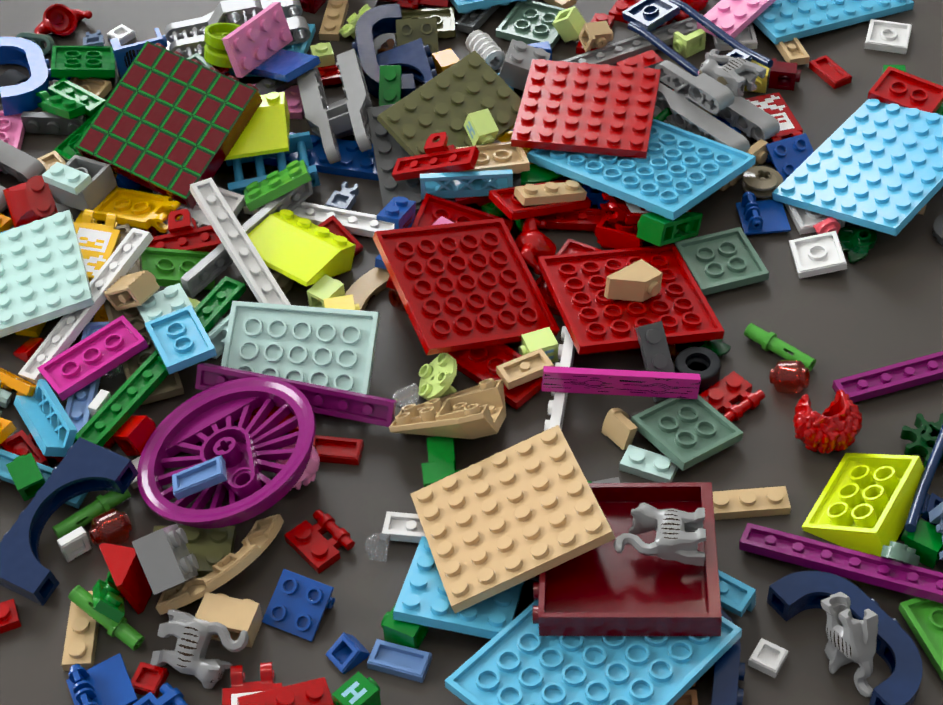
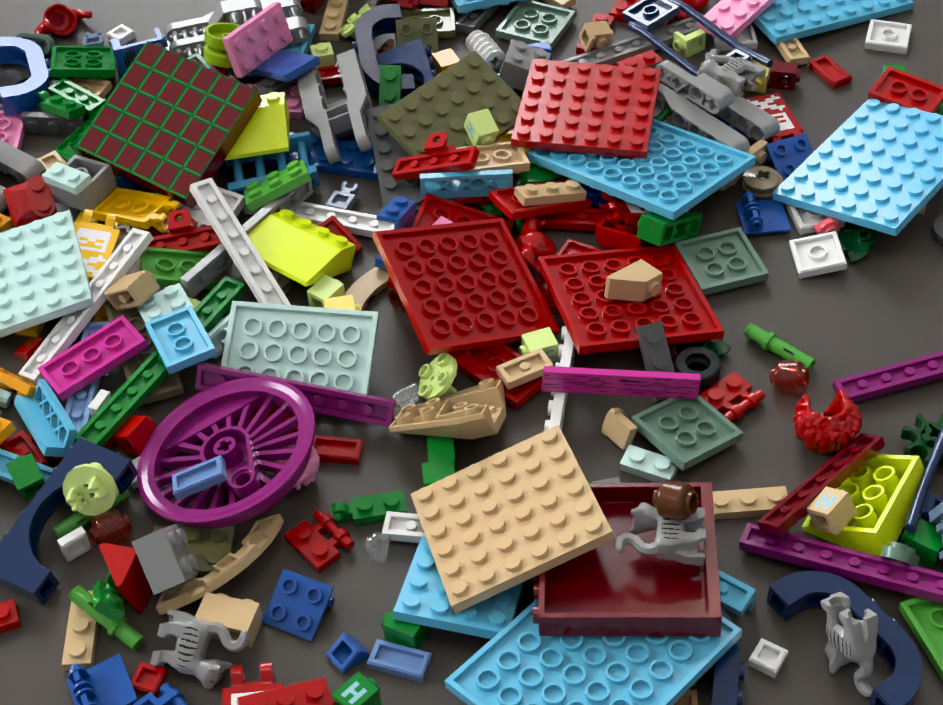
(98, 482): none -> yellowish green plate
(369, 508): none -> green plate
(569, 24): yellowish green brick -> none
(675, 500): none -> reddish brown head
(831, 474): none -> dark red plate
(831, 510): none -> tan brick

